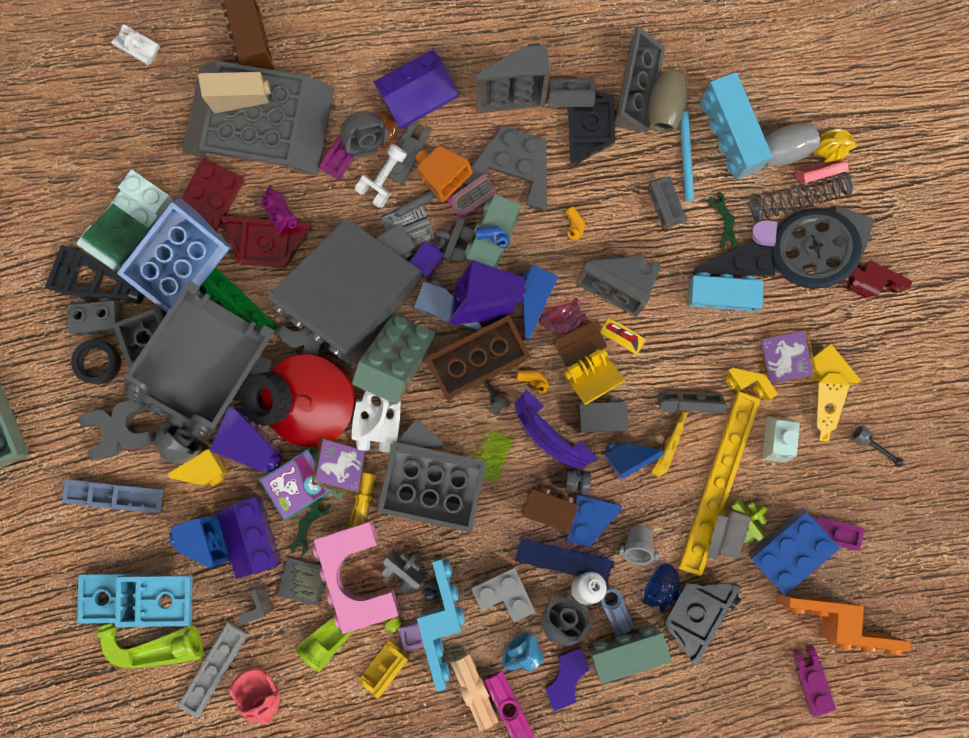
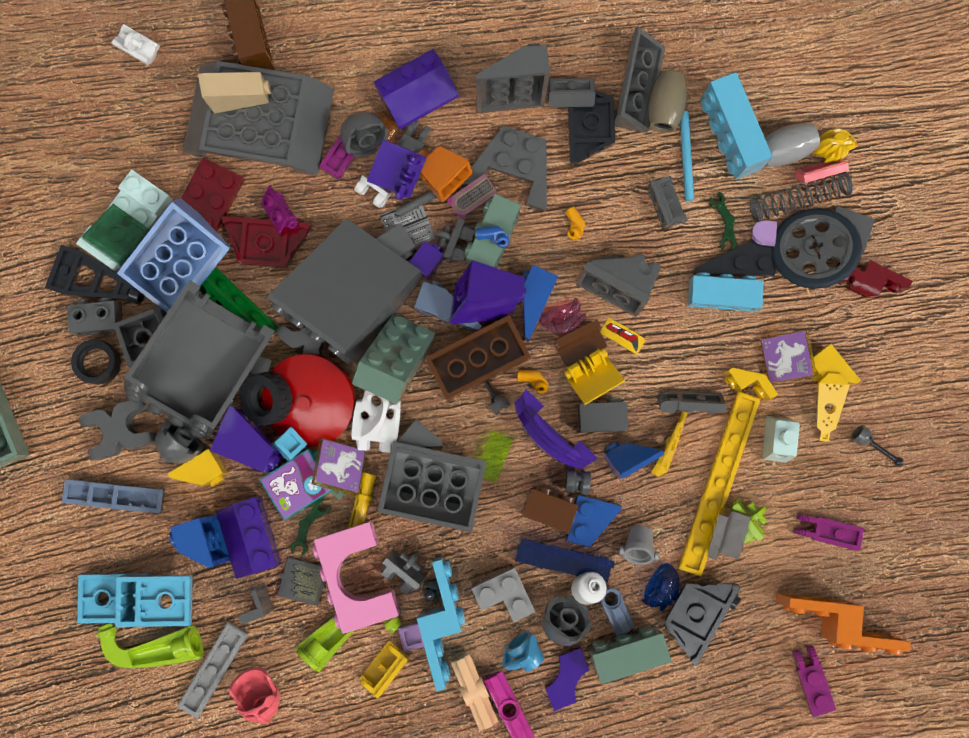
(289, 444): none -> medium azure tile
(396, 169): none -> dark purple hinge
(793, 551): blue brick -> none

